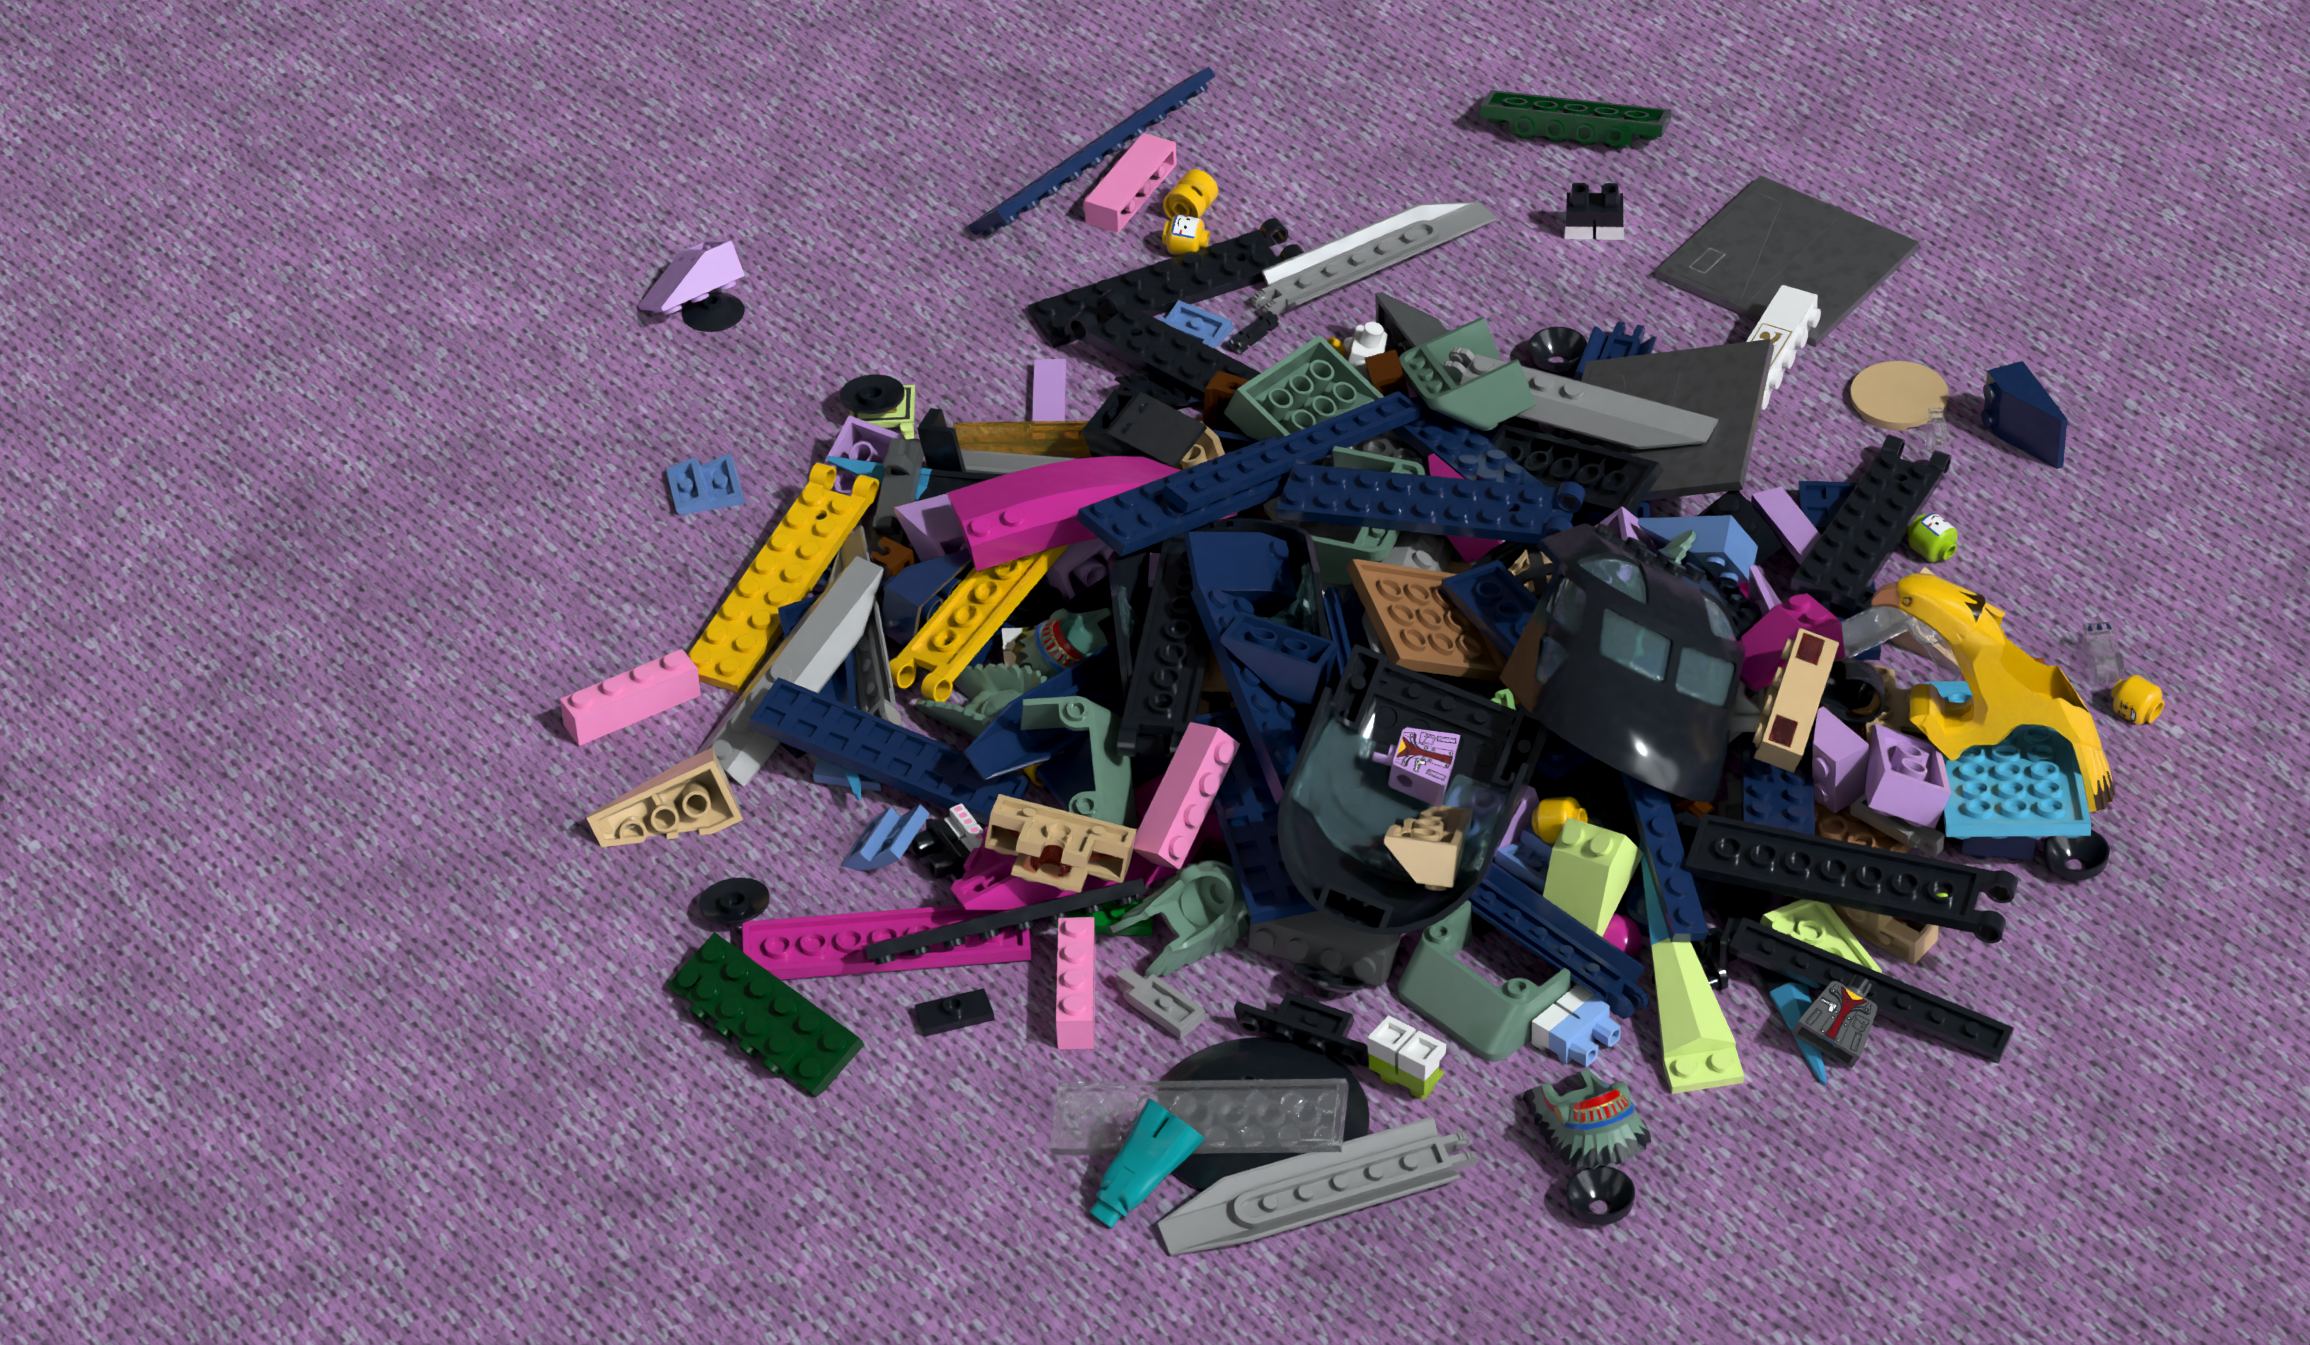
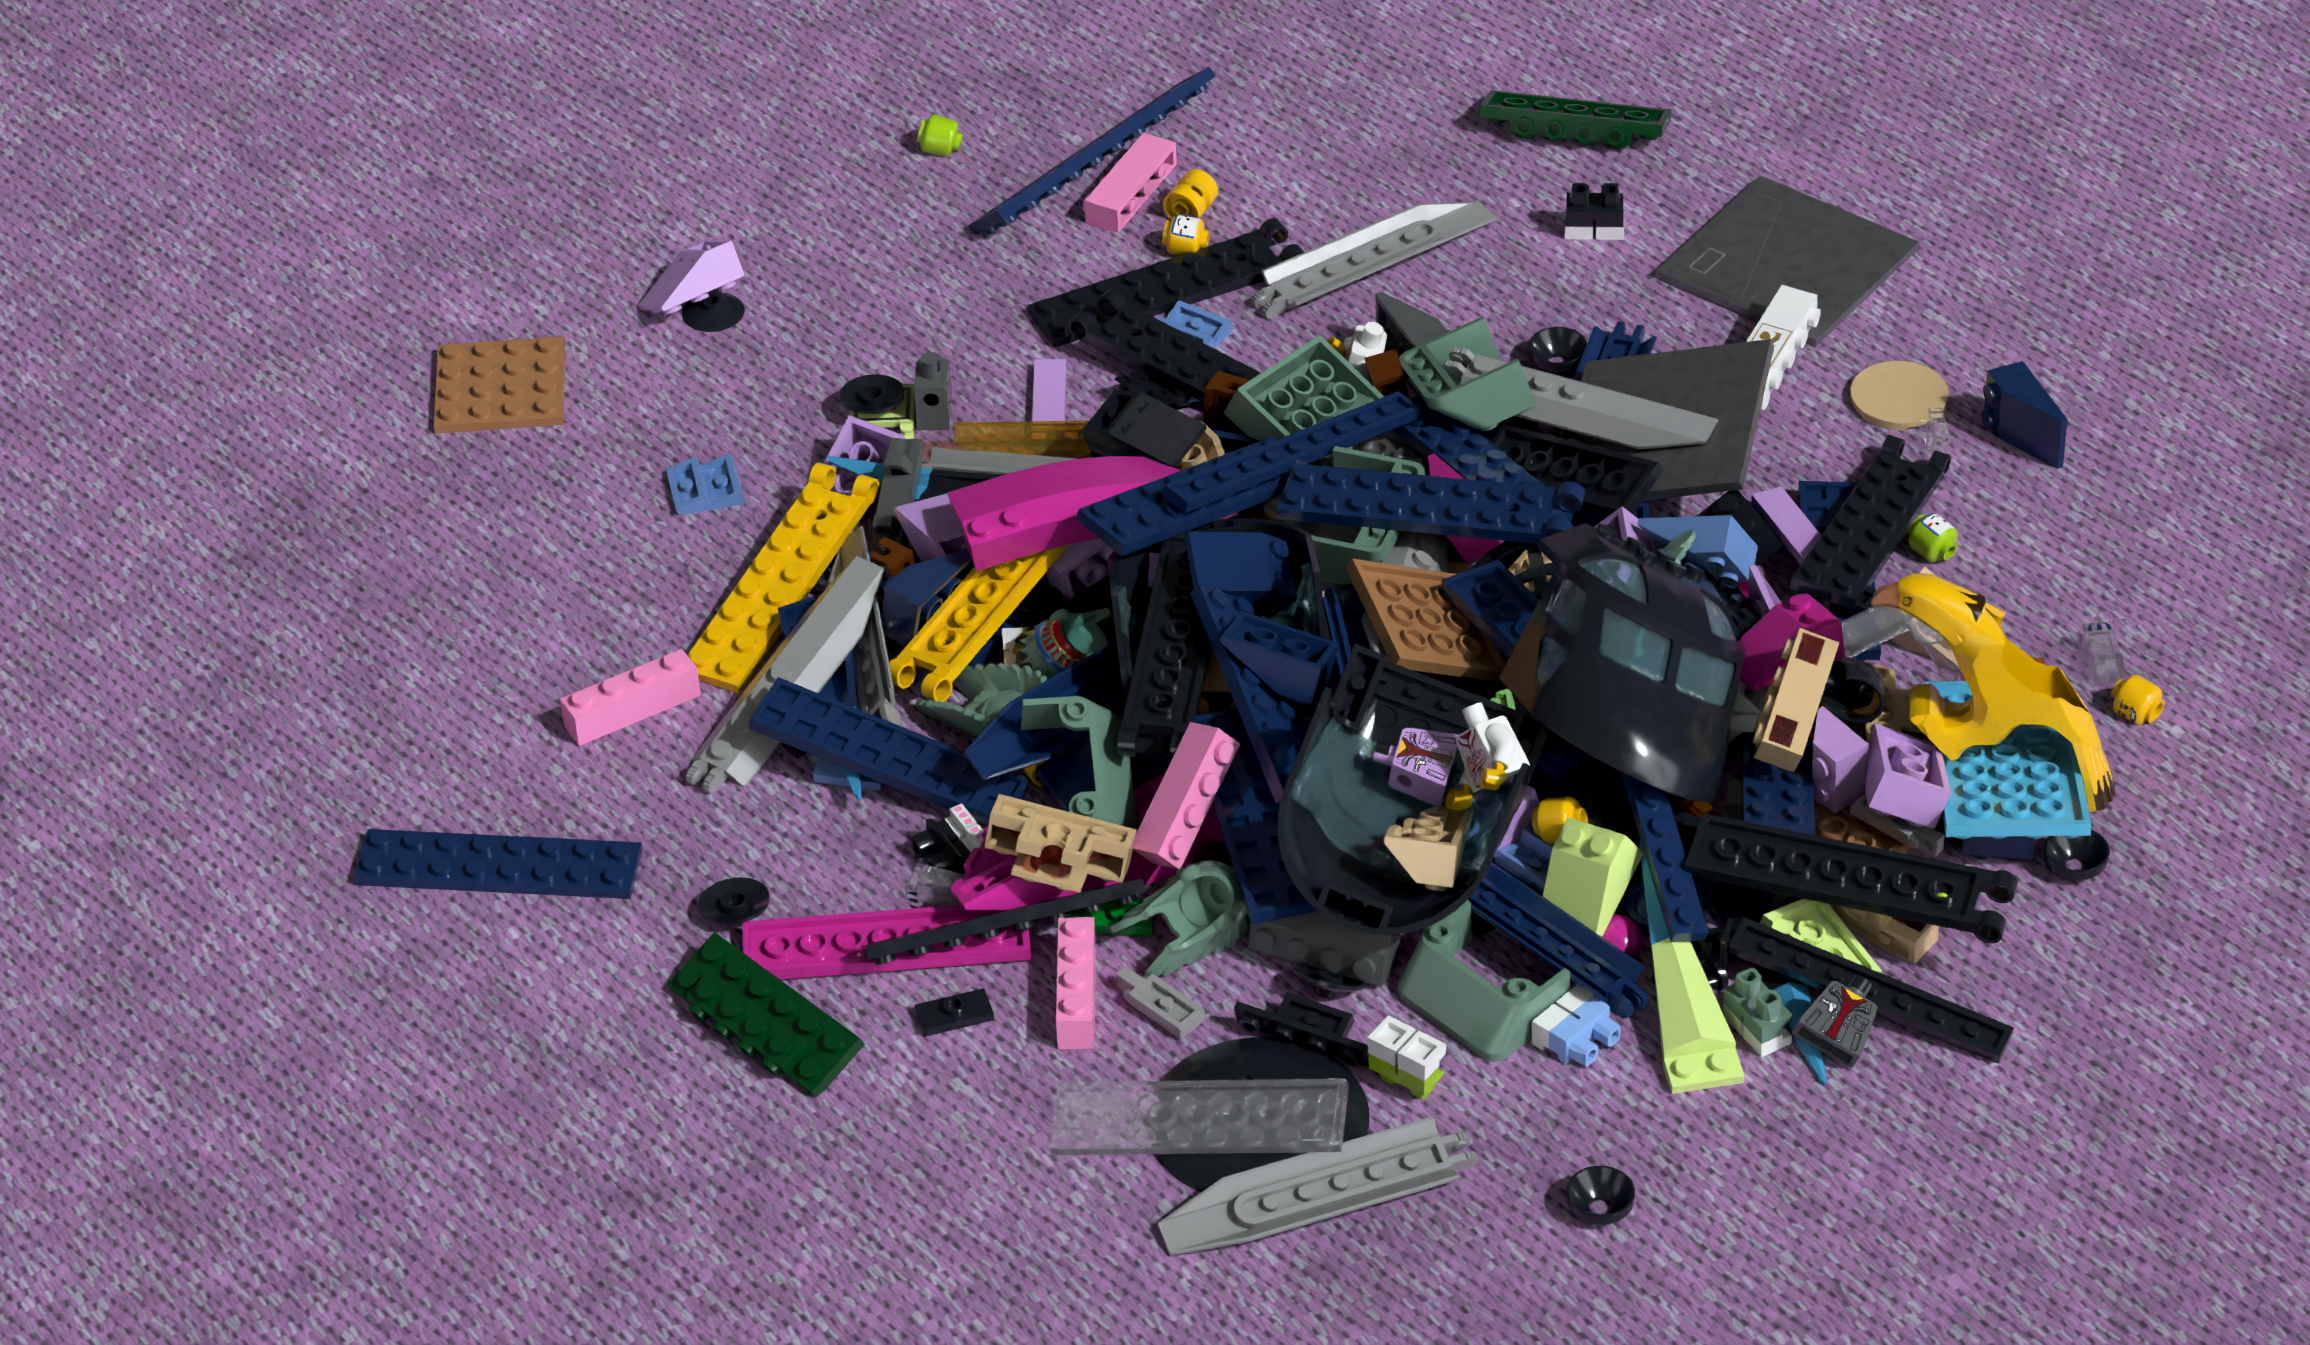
(498, 863): none -> dark blue plate
(500, 385): none -> medium nougat plate
(675, 801): tan wedge -> none
(885, 839): medium blue slope -> none
(931, 887): none -> clear leg
(932, 377): none -> dark grey torso
(939, 136): none -> lime head
(940, 443): black panel -> none
(1149, 1154): teal piece -> none
(1253, 332): black axle -> none
(1488, 754): none -> white torso
(1589, 1123): piece -> none
(1757, 1013): none -> sand green hips

